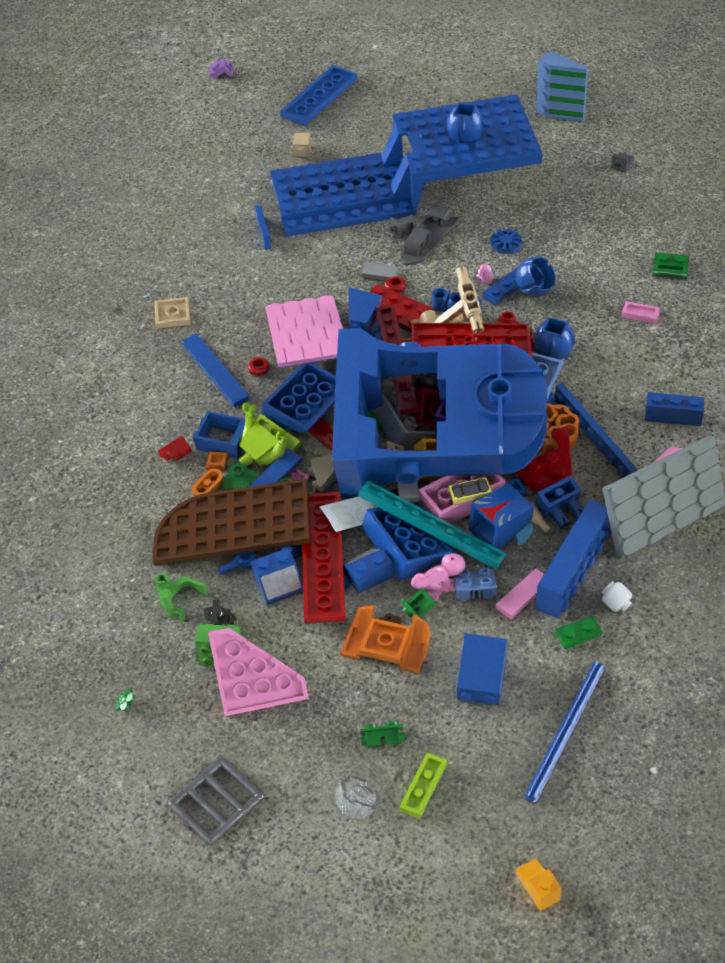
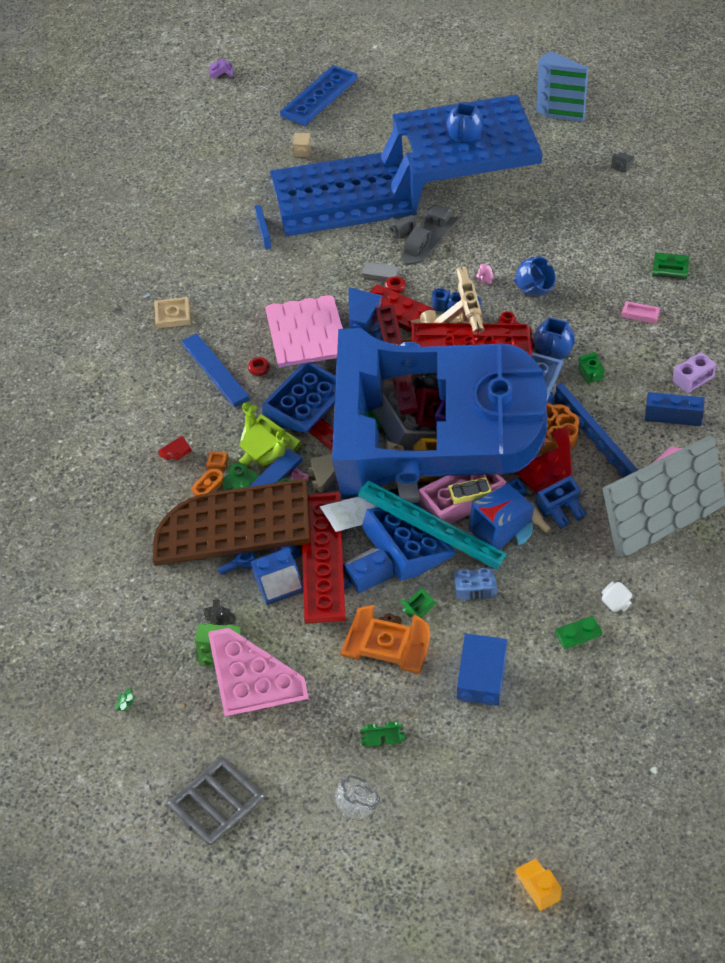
(168, 589): bright green piece -> none
(222, 422): blue window -> none
(423, 785): lime plate -> none
(437, 579): bright pink animal -> none
(501, 289): blue plate -> none
(505, 240): blue wheel -> none
(520, 595): bright pink tile -> none
(564, 733): axle -> none
(573, 560): blue brick -> none
(591, 368): none -> green brick
(694, 372): none -> lavender brick

